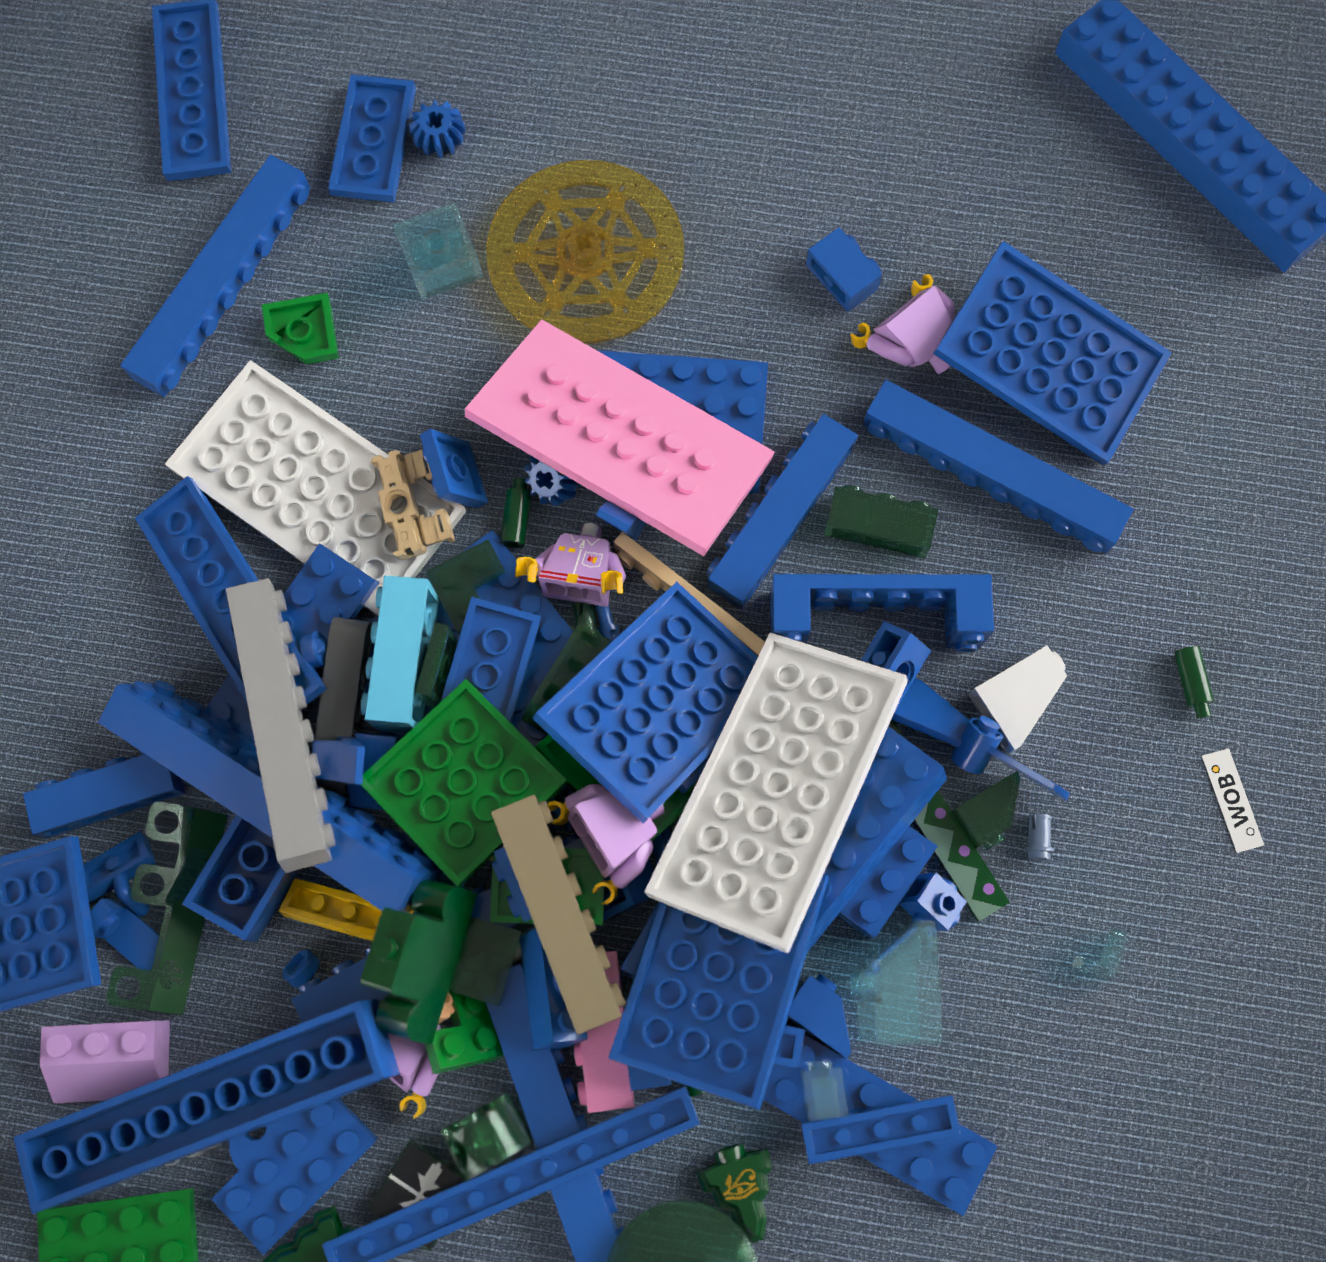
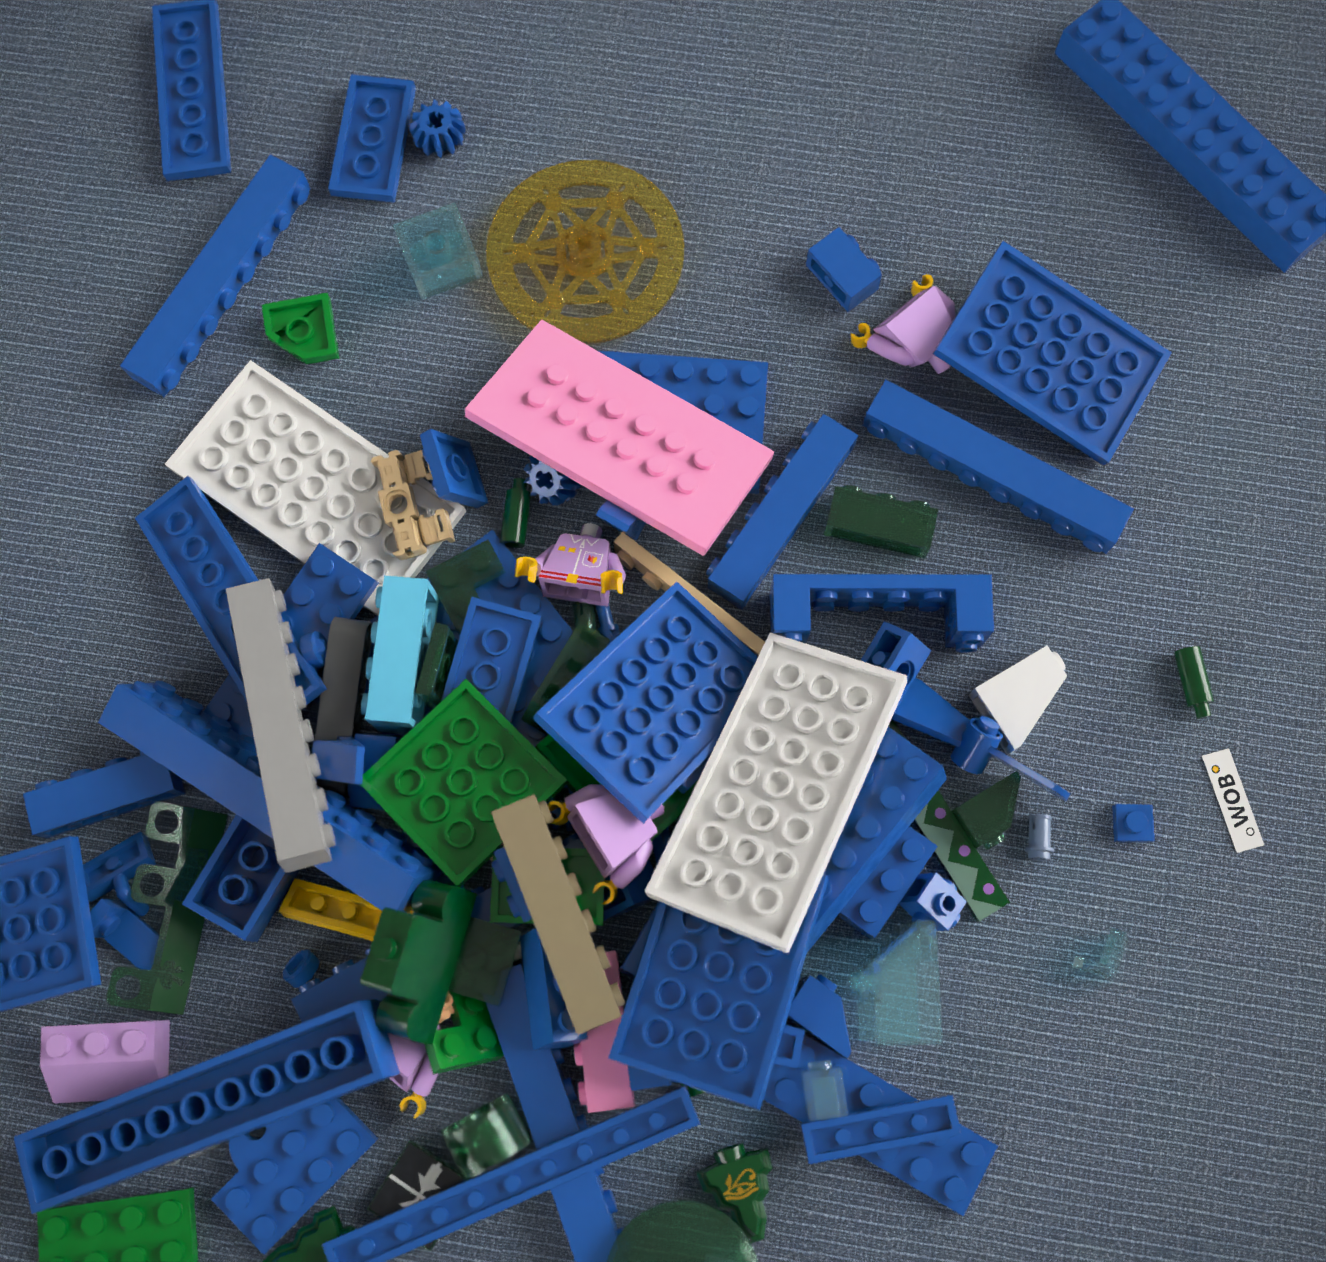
(1133, 823): none -> blue plate

